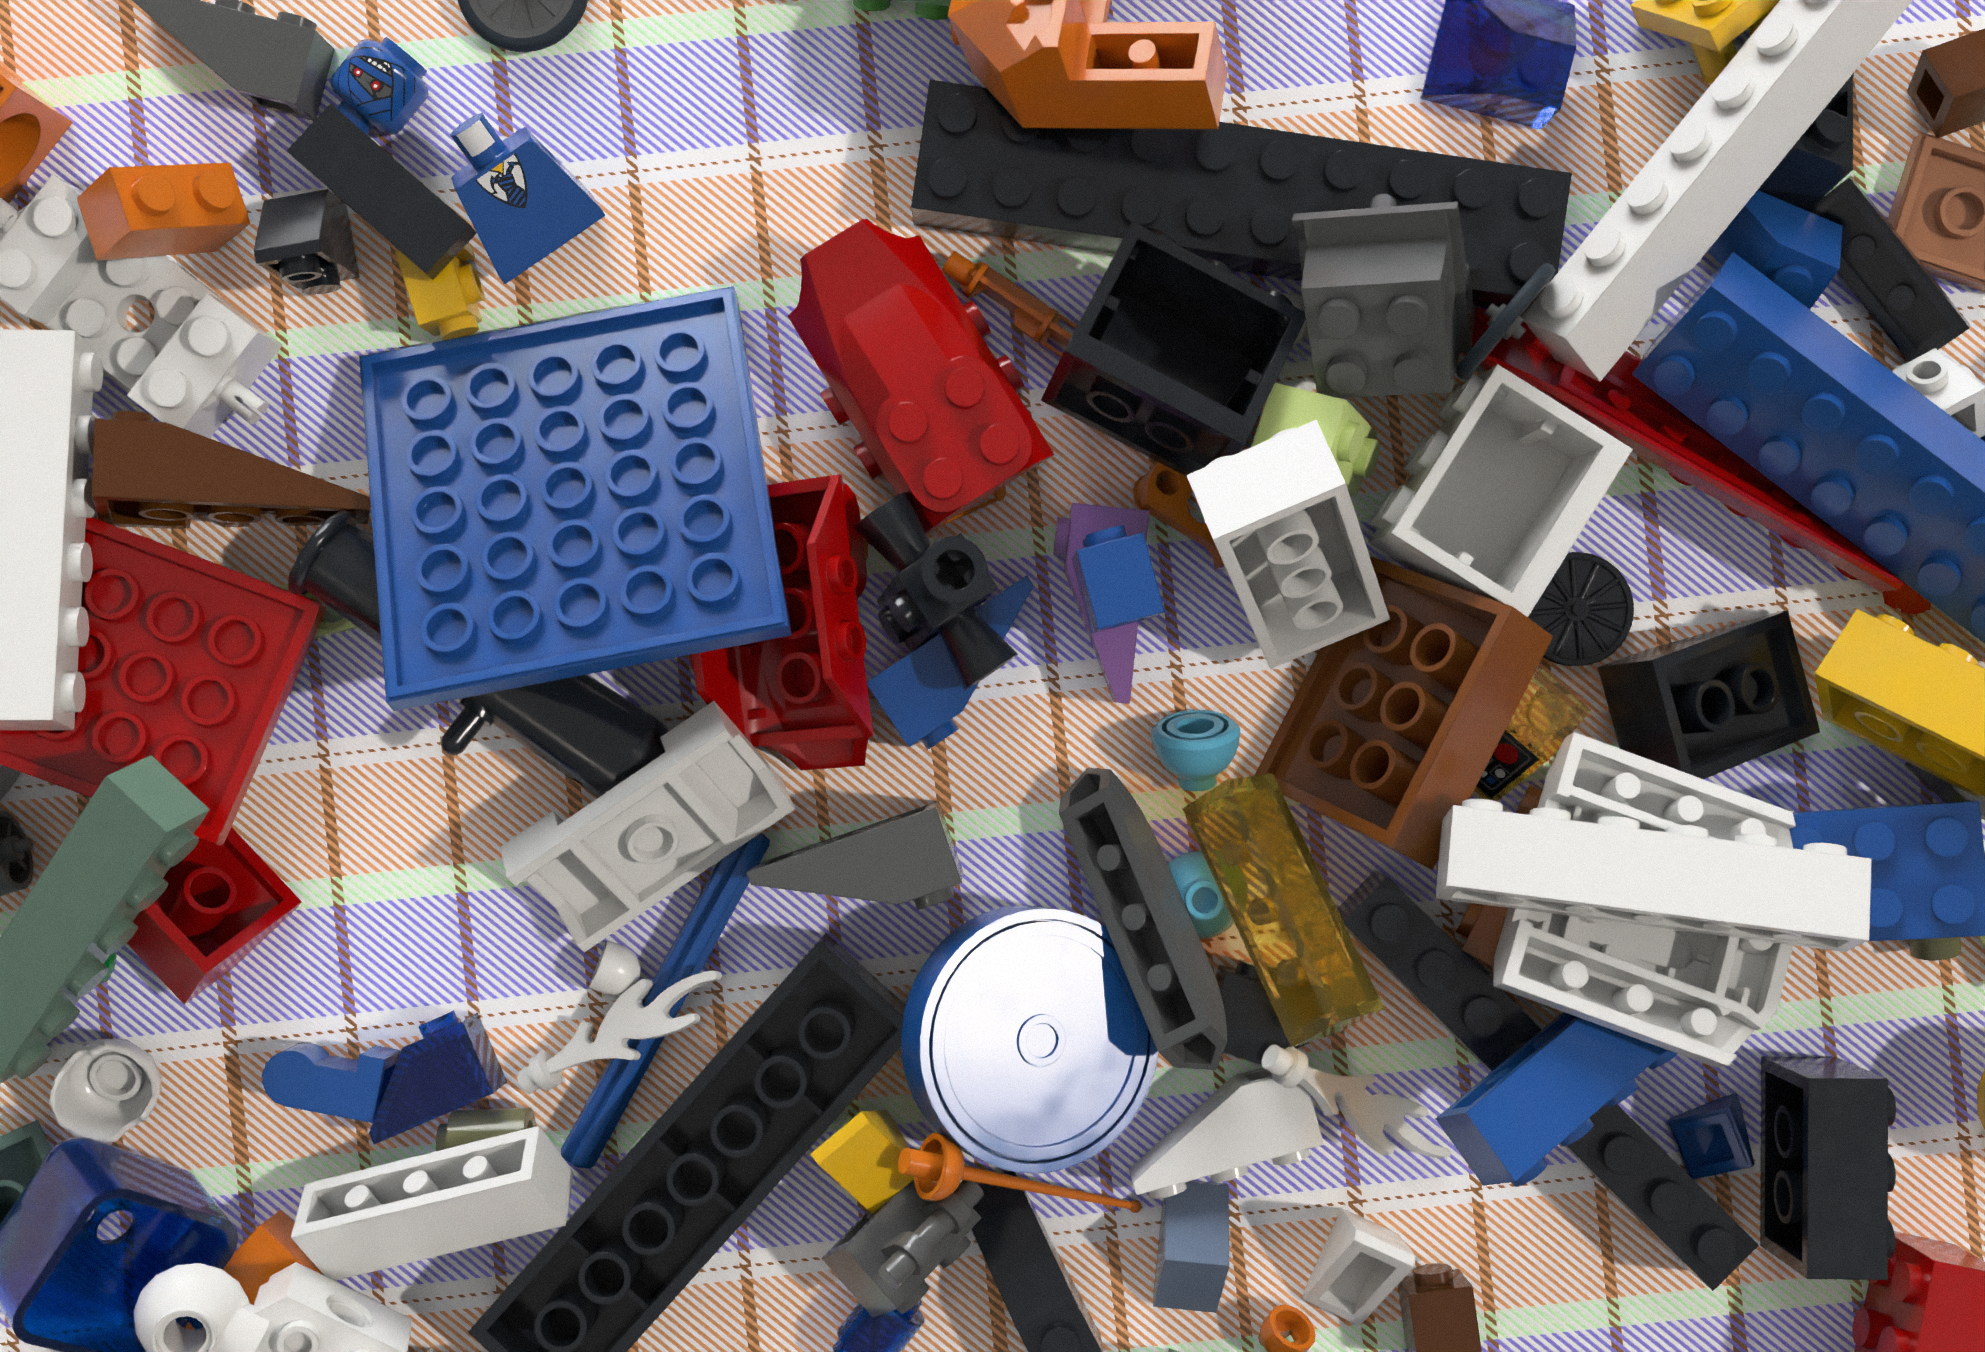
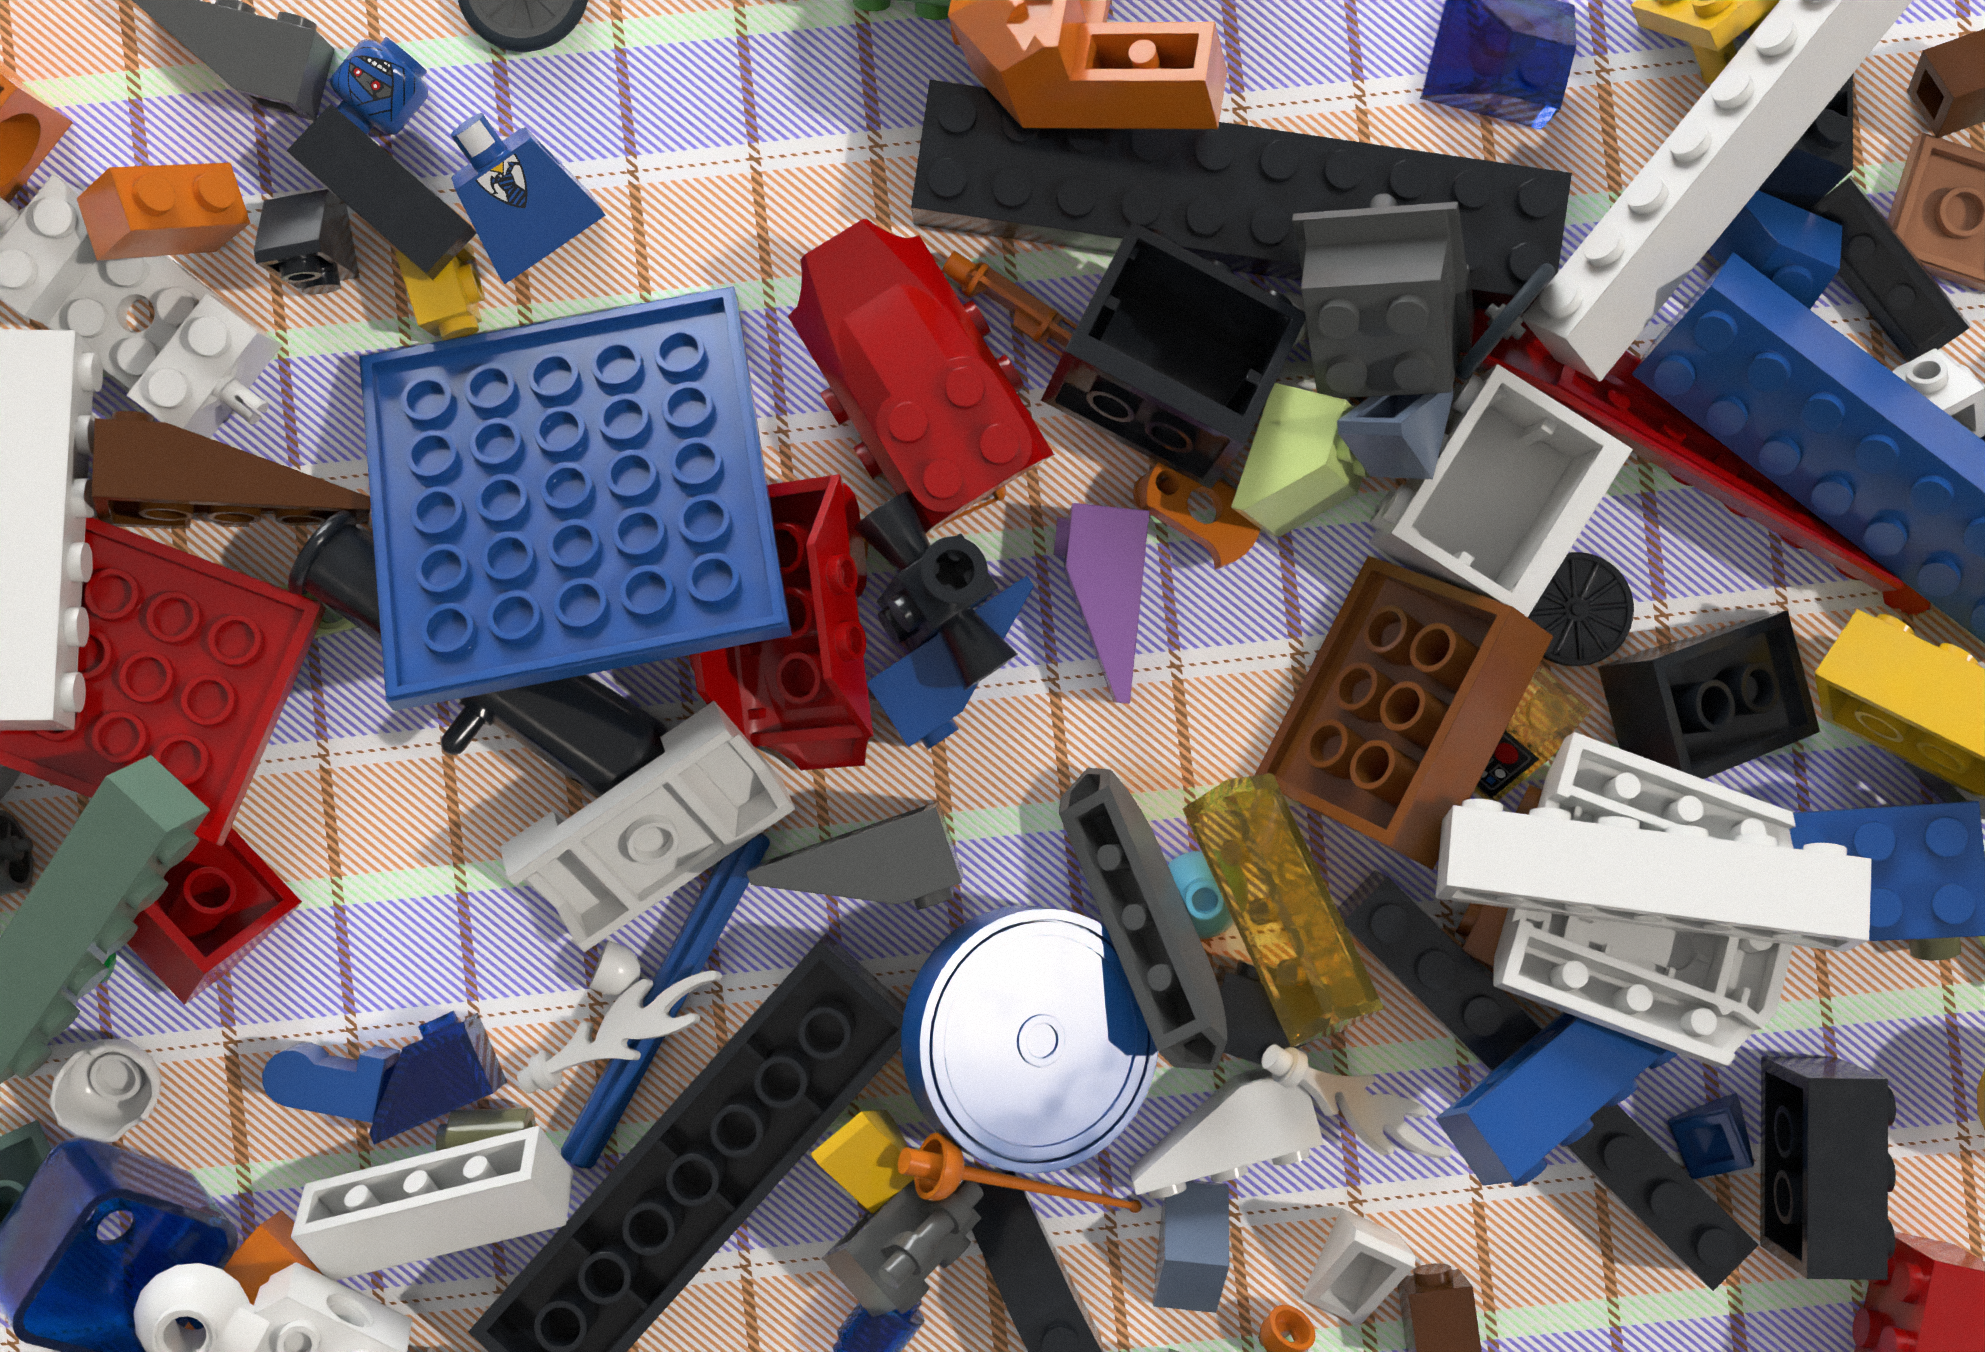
(1116, 579): blue brick -> none
(1196, 746): medium azure brick -> none
(1291, 543): white brick -> none
(1397, 433): none -> sand blue slope

